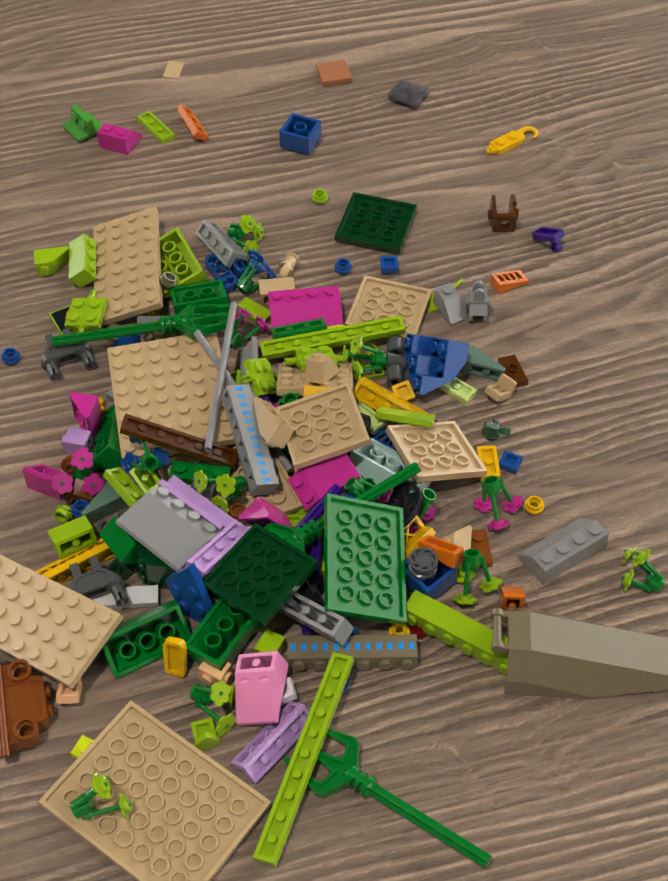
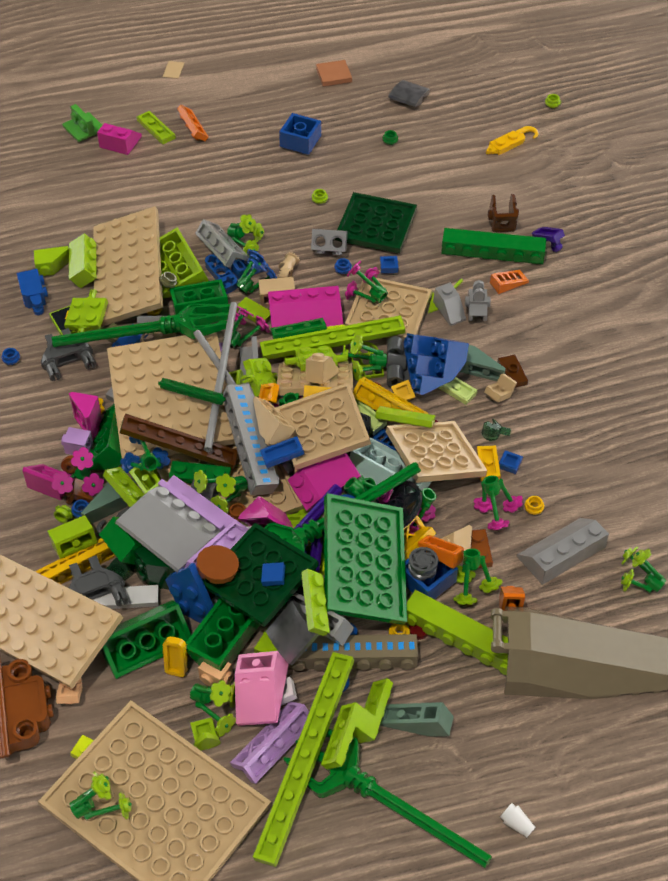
(32, 290): none -> blue hinge
(192, 391): none -> green axle
(217, 564): none -> dark orange tile
(269, 392): none -> light orange plate
(273, 574): none -> blue tile
(282, 452): none -> blue tile
(290, 633): none -> flat silver slope
(315, 602): none -> lime plate
(329, 236): none -> light grey brick
(357, 722): none -> lime bracket
(377, 292): none -> plant
(390, 137): none -> green plate
(419, 718): none -> sand green slope
(493, 246): none -> green brick
(517, 820): none -> white cone
(552, 101): none -> lime plate

